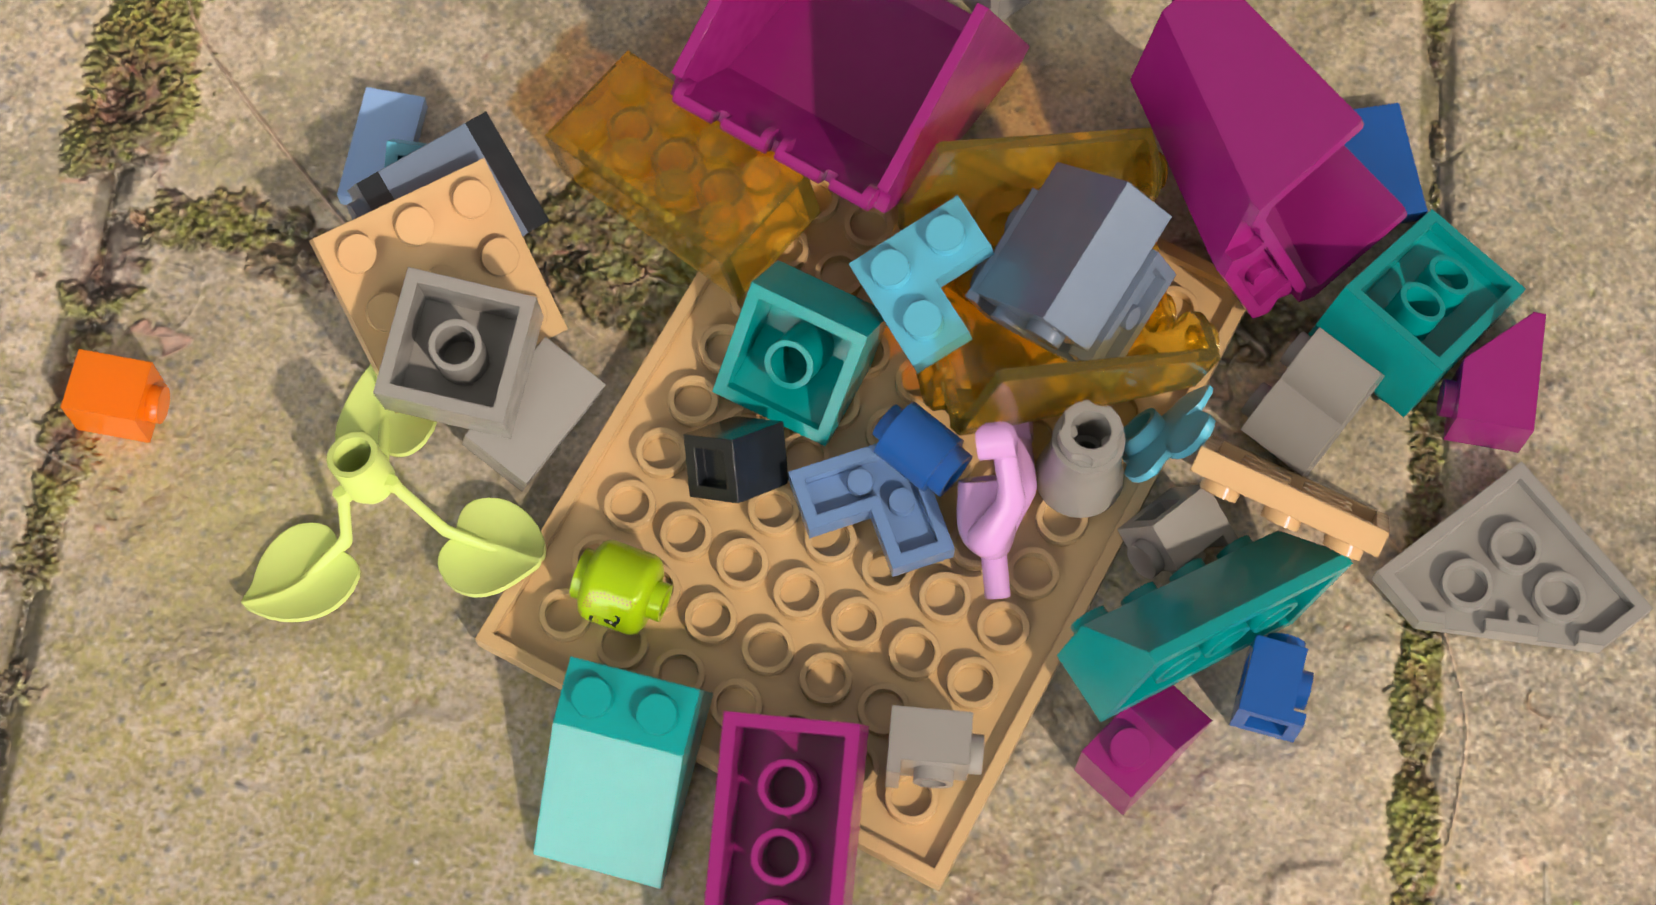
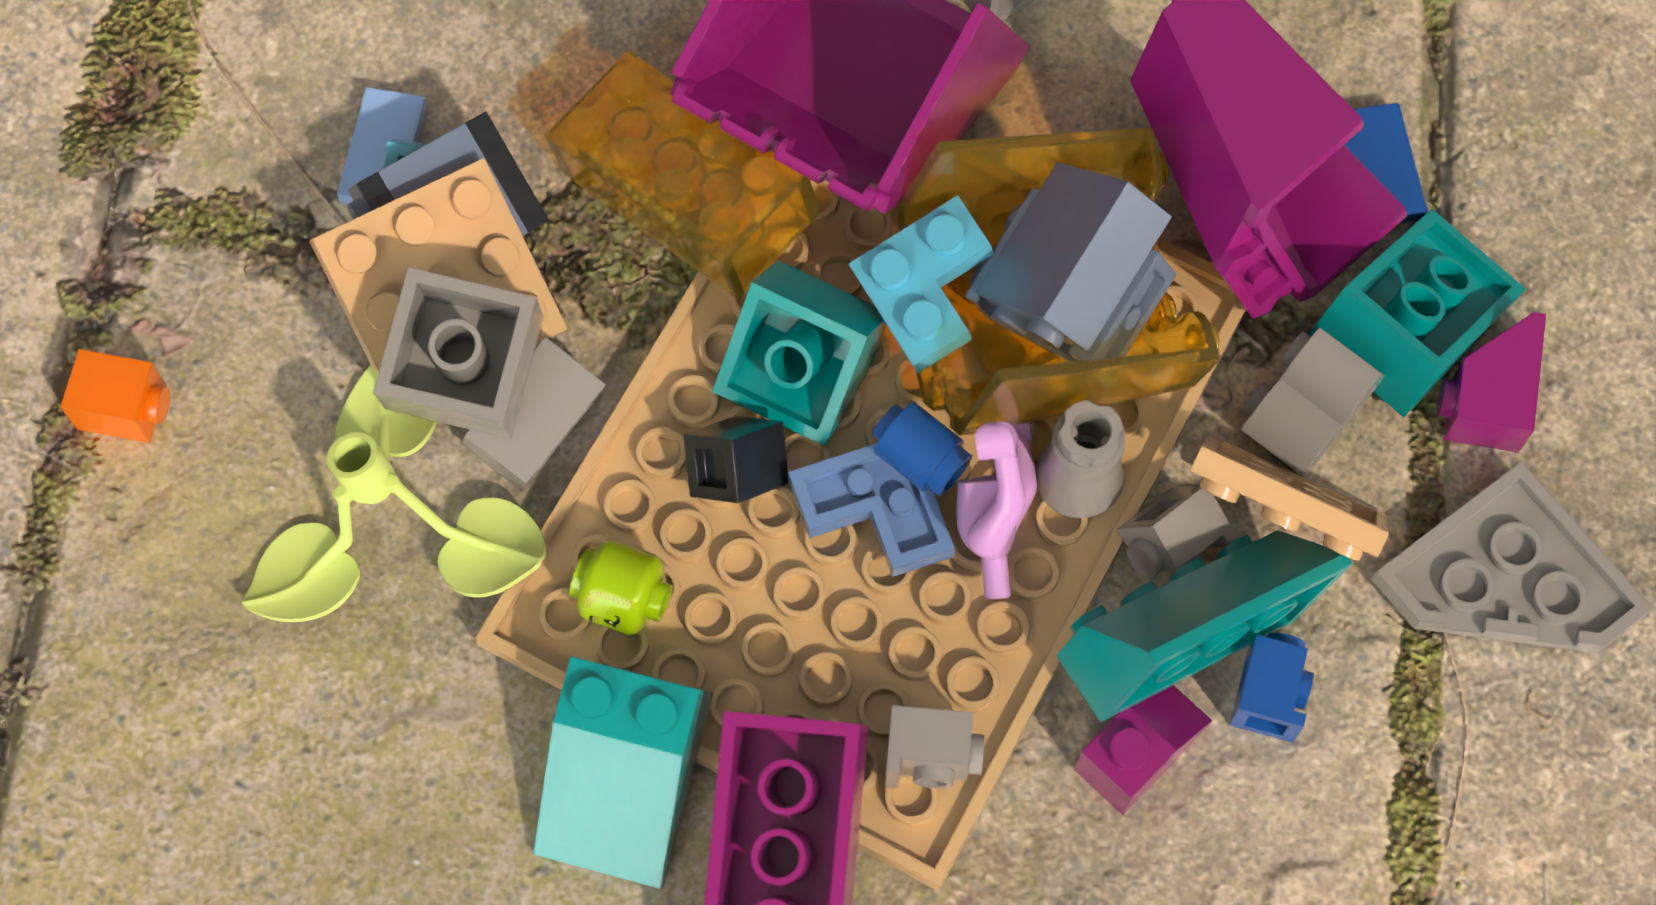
(1175, 435): medium azure plate -> none

